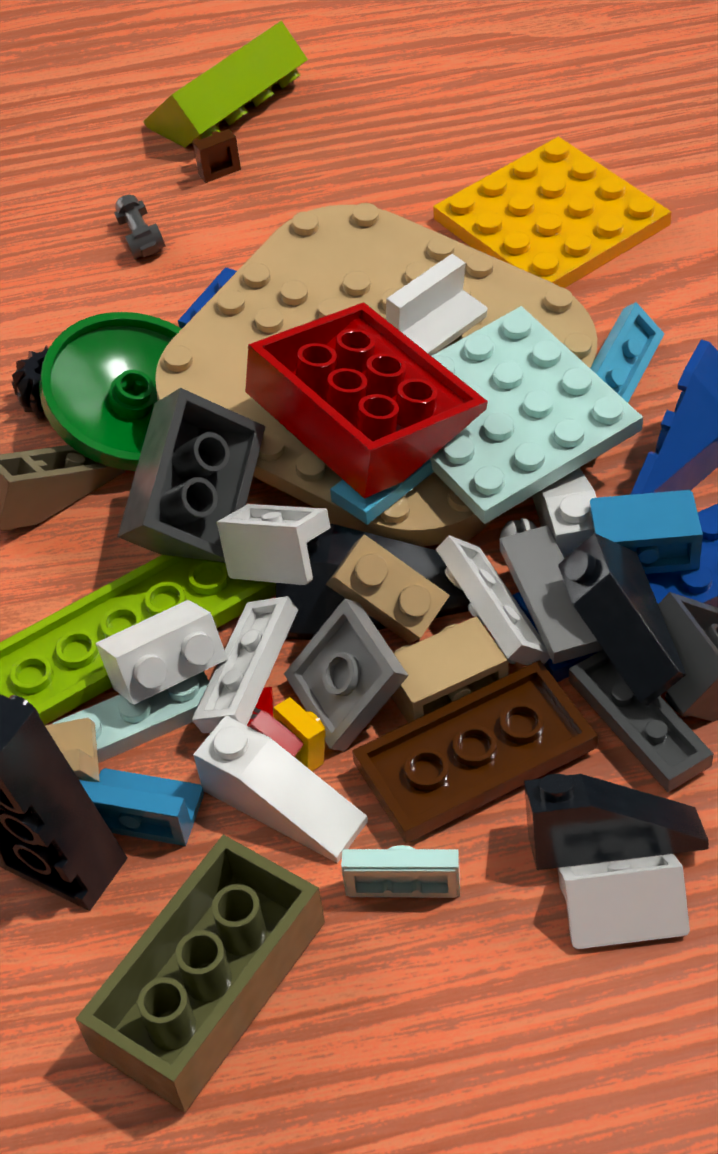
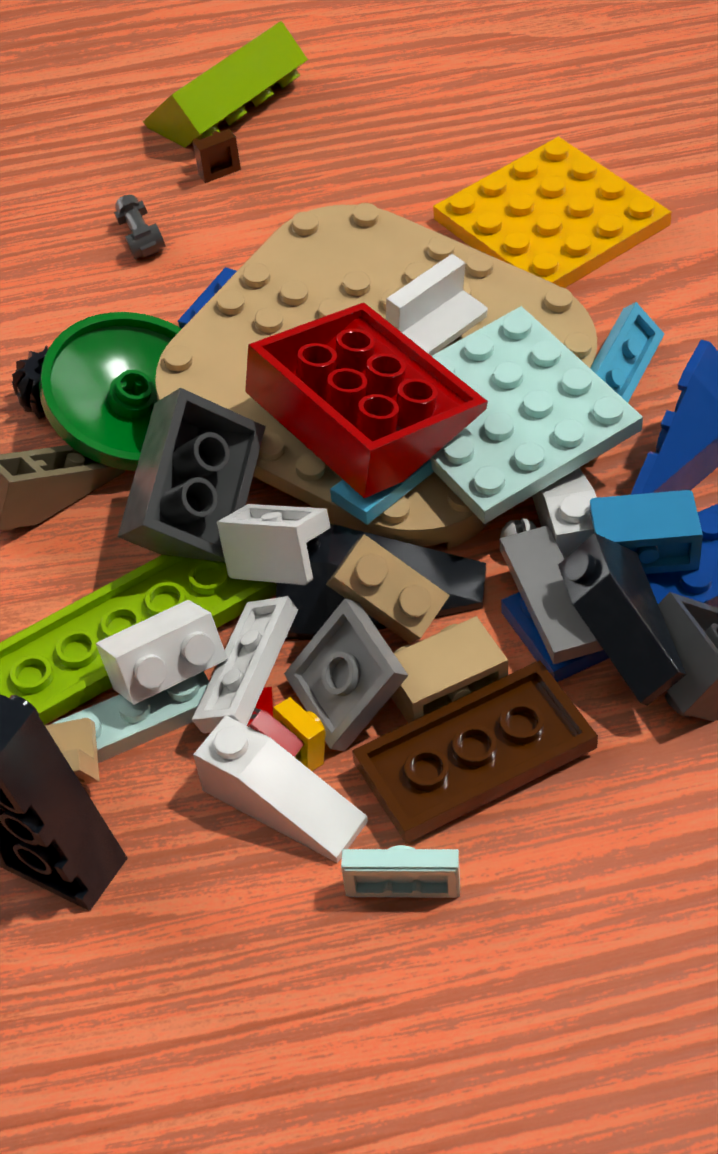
(146, 805): dark azure panel -> none
(202, 972): olive brick -> none
(492, 601): white plate -> none
(596, 821): black slope -> none
(625, 901): white panel -> none
(650, 732): dark grey plate -> none

